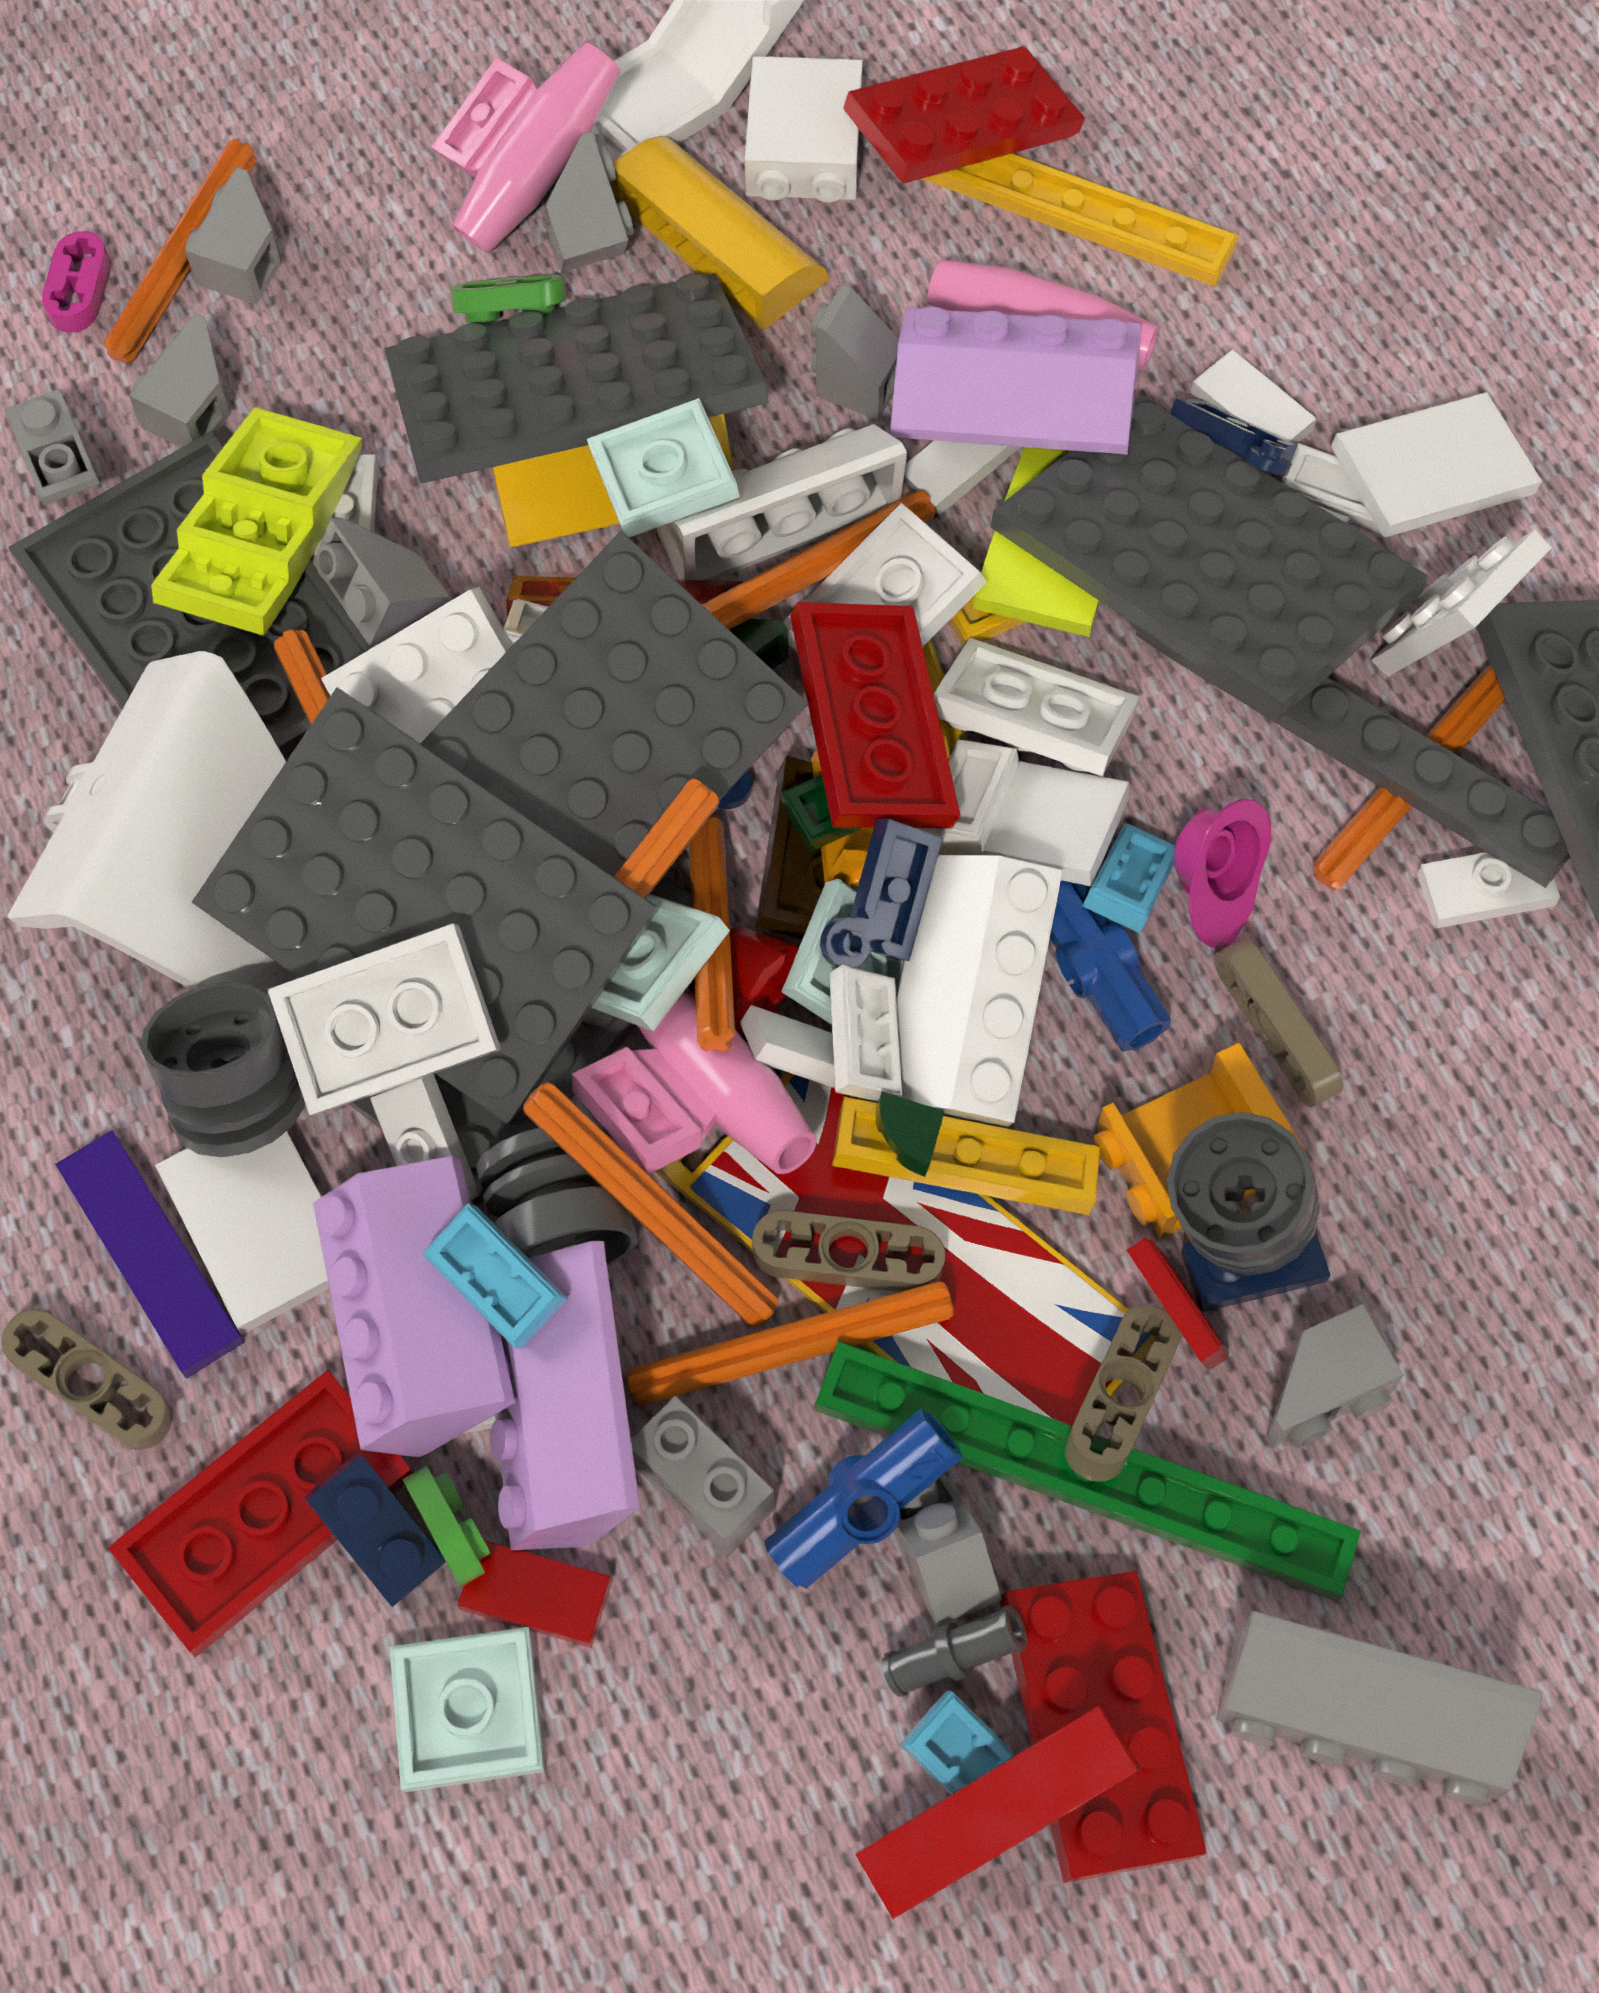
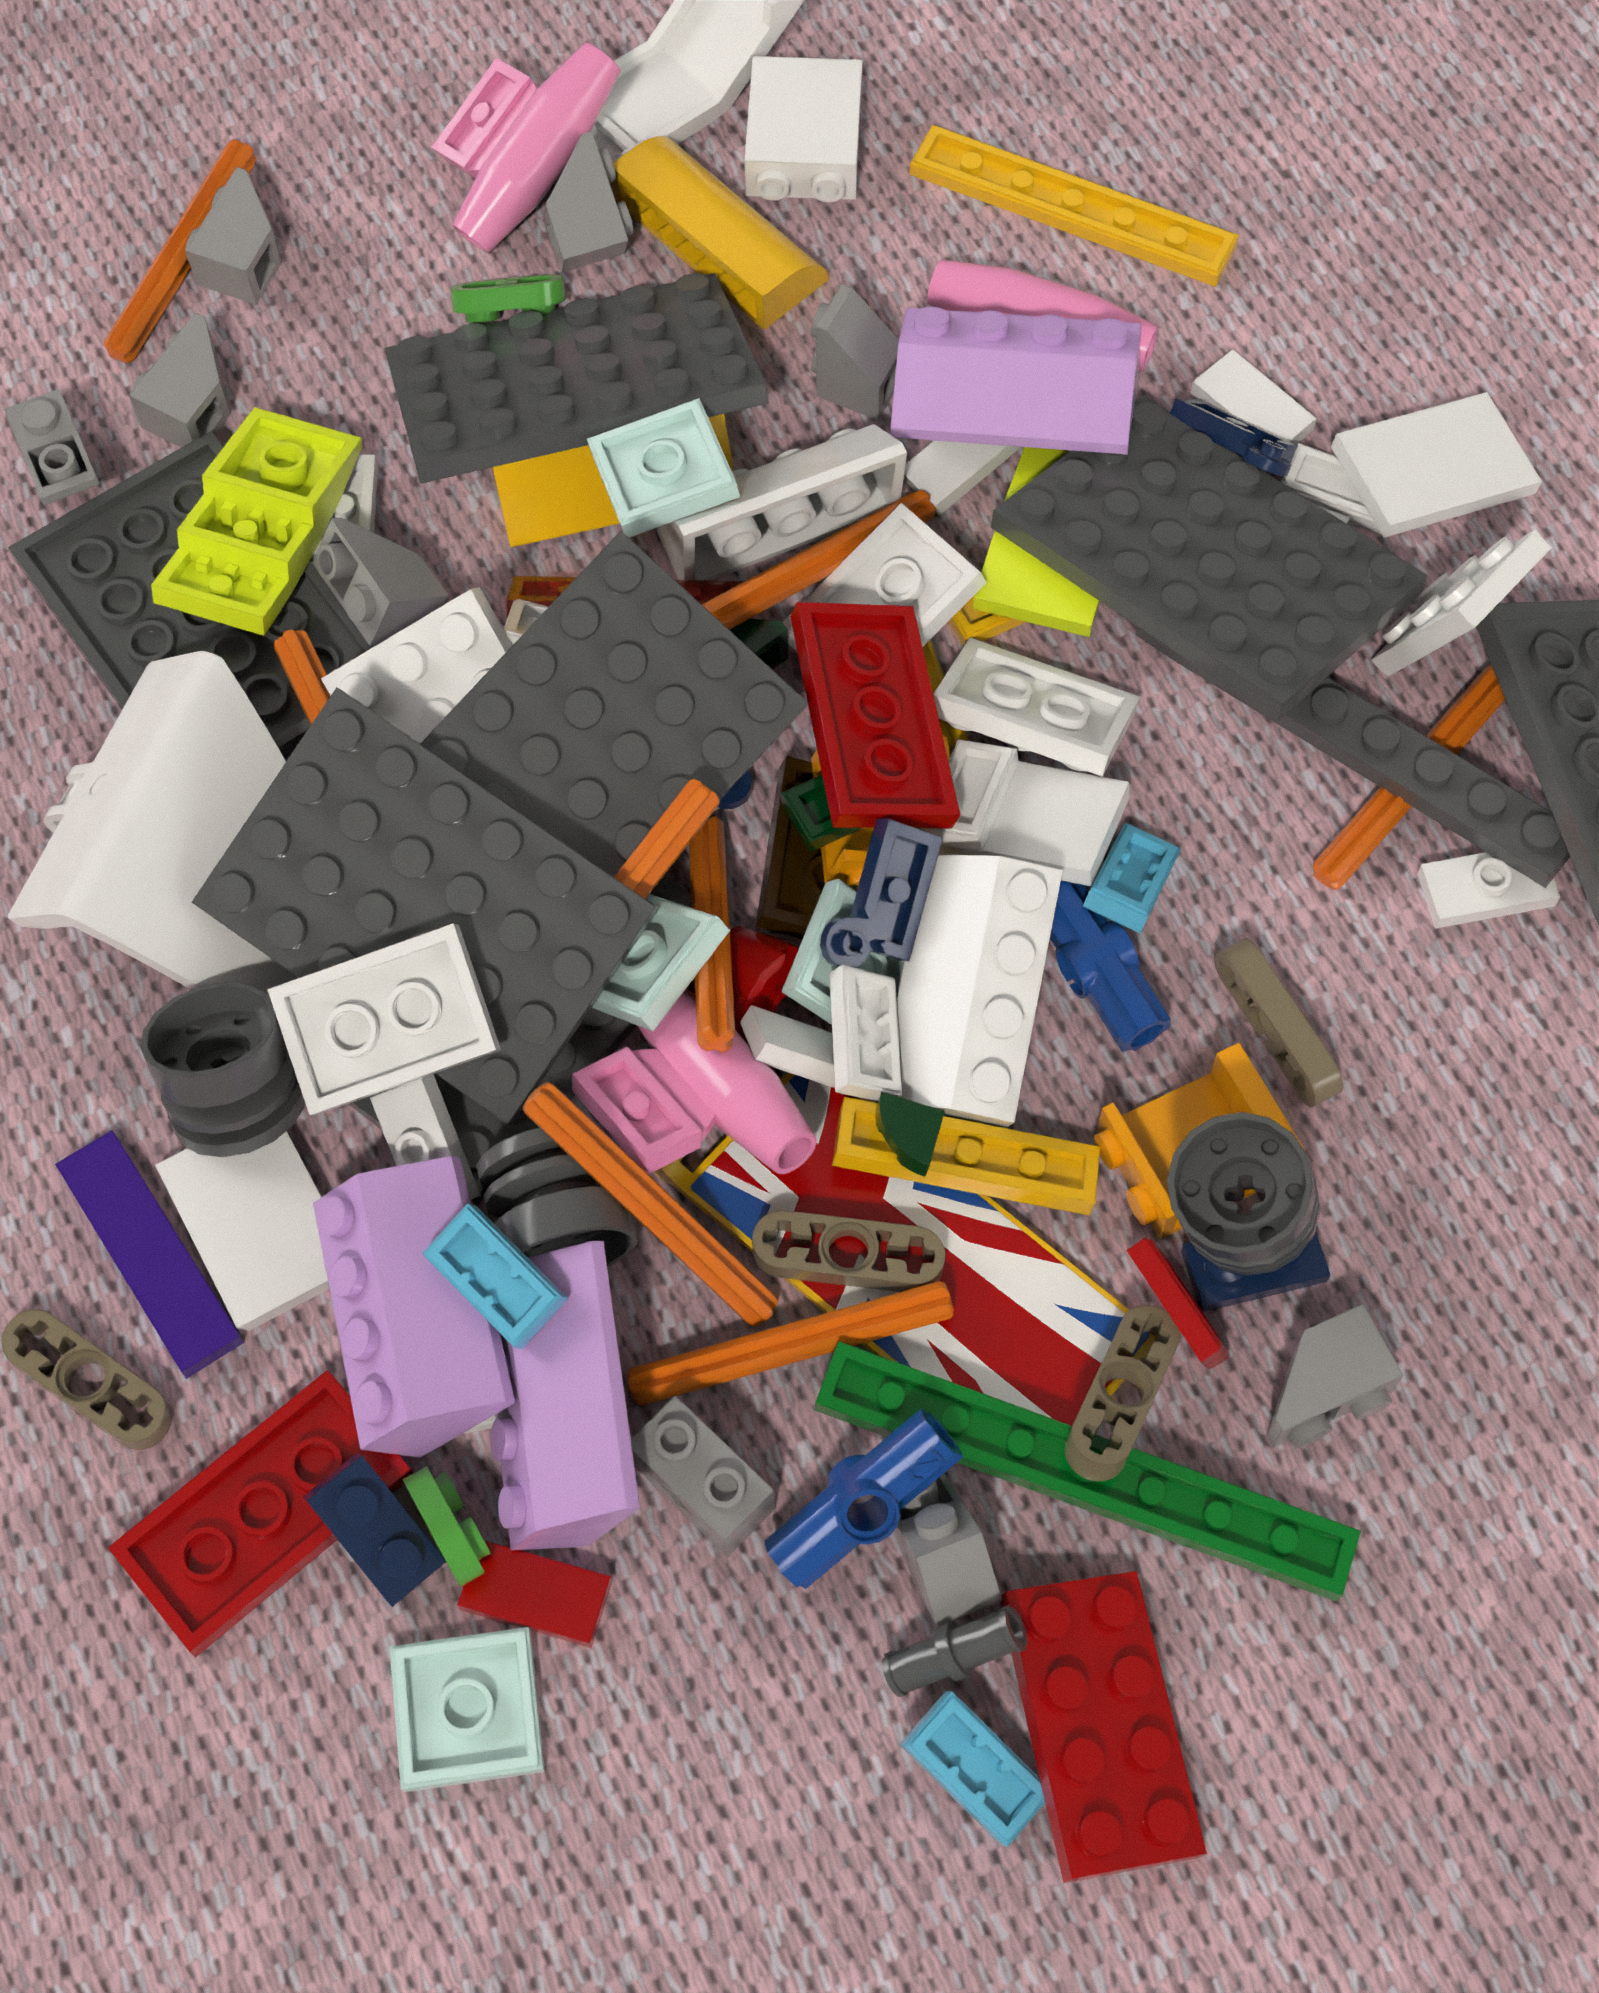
(87, 283): dark pink beam -> none
(963, 114): red plate -> none
(998, 1810): red tile -> none
(1221, 866): dark pink piece -> none
(1377, 1709): light grey slope -> none

